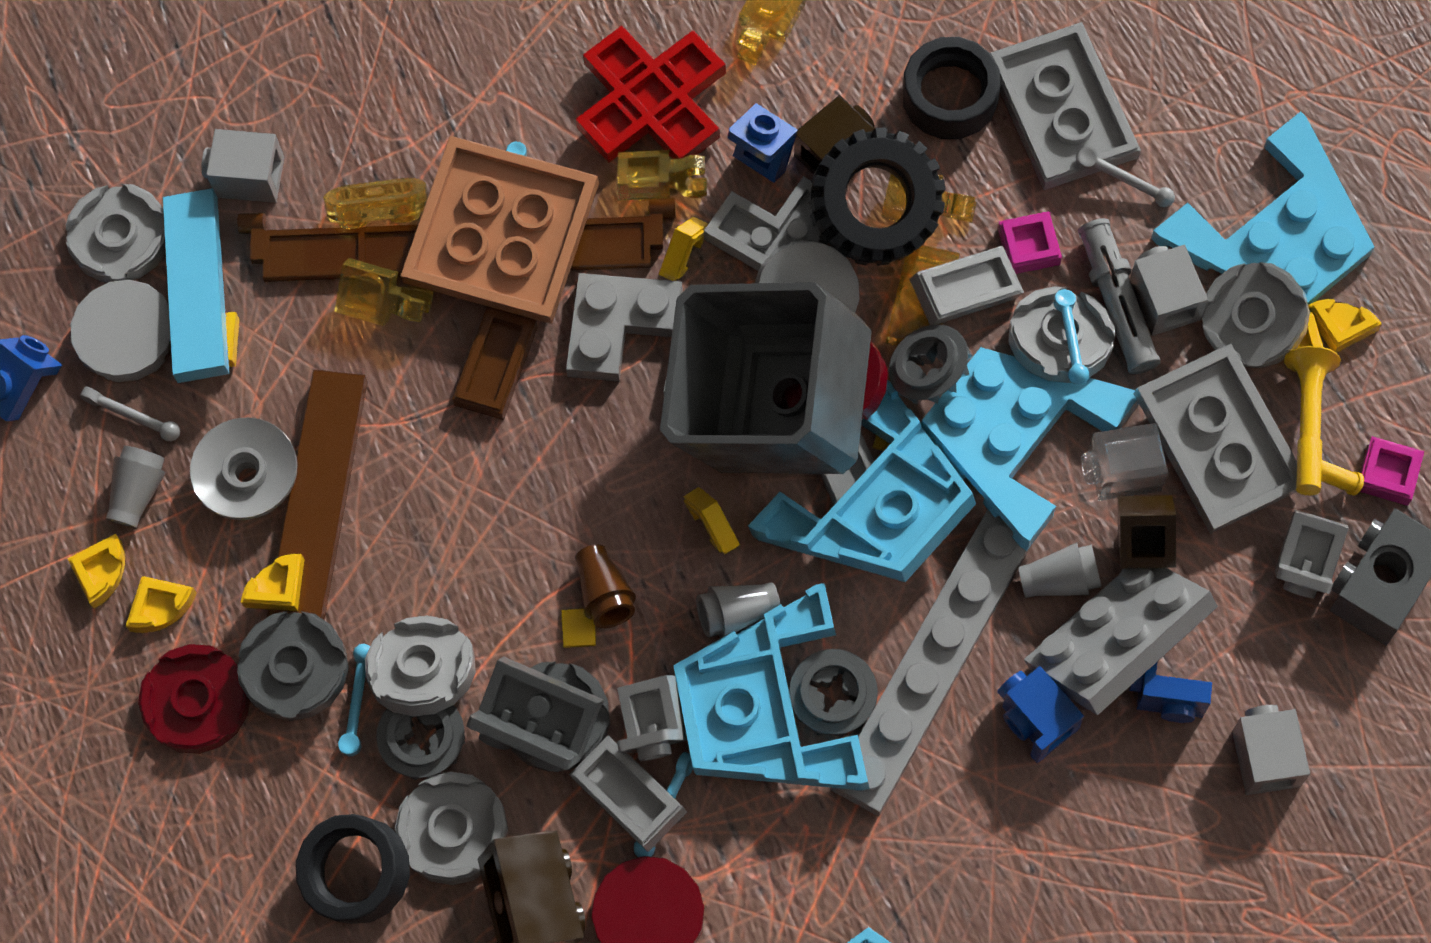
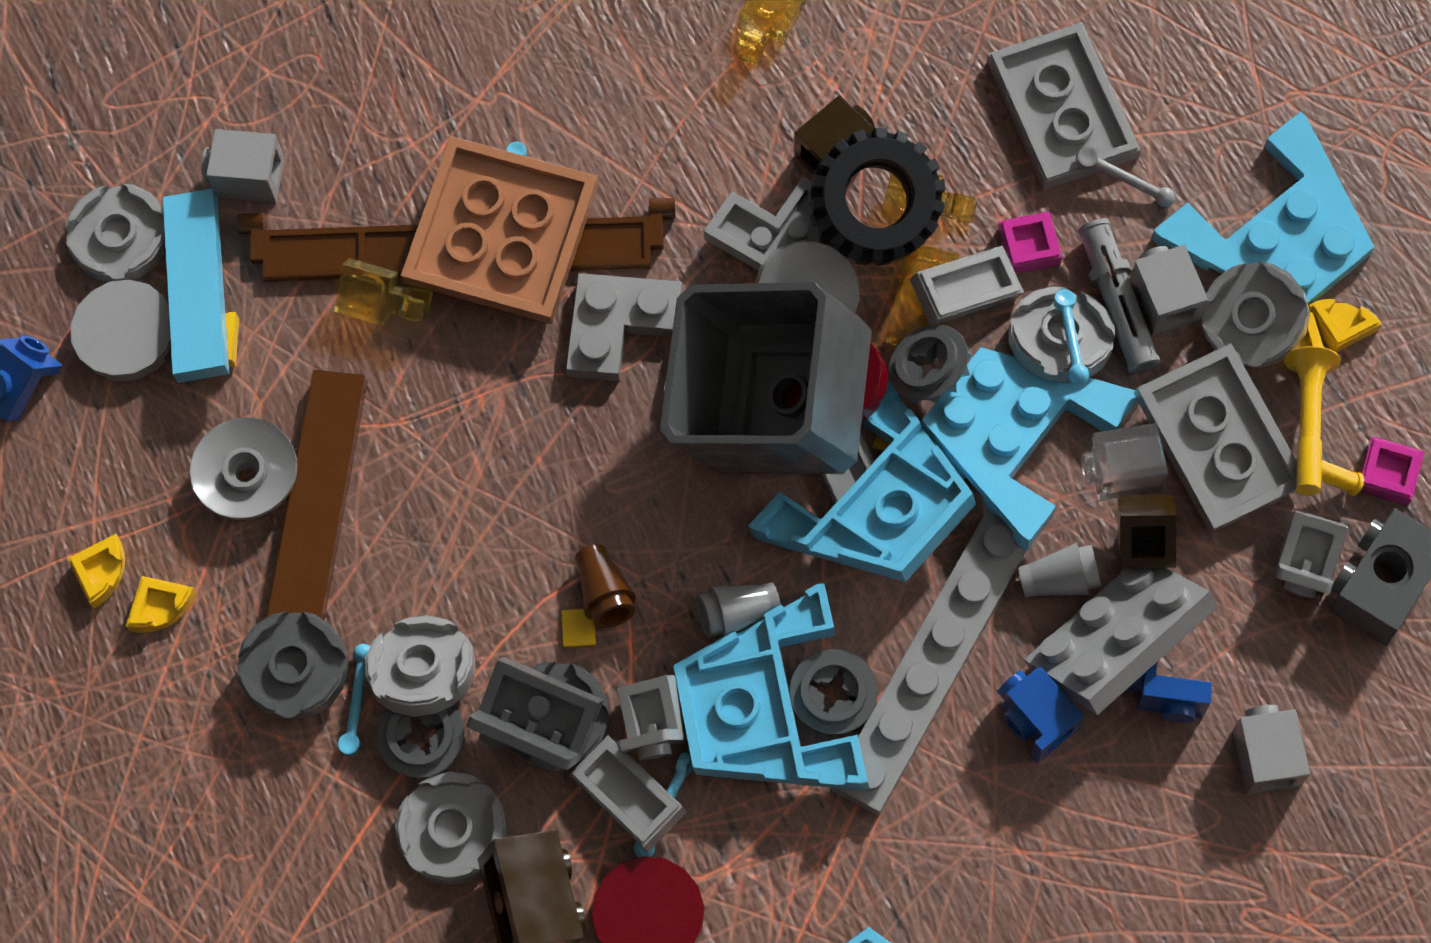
(133, 484): light grey cone -> none
(168, 430): light grey hinge -> none
(193, 699): dark red tile -> none
(276, 585): yellow tile -> none
(314, 854): black tyre -> none
(392, 199): clear yellow plate -> none
(495, 363): reddish brown tile -> none
(651, 95): red plate -> none
(653, 173): clear yellow plate -> none
(683, 239): yellow tile -> none
(706, 508): yellow tile -> none
(763, 142): blue bracket -> none
(949, 53): black tyre -> none

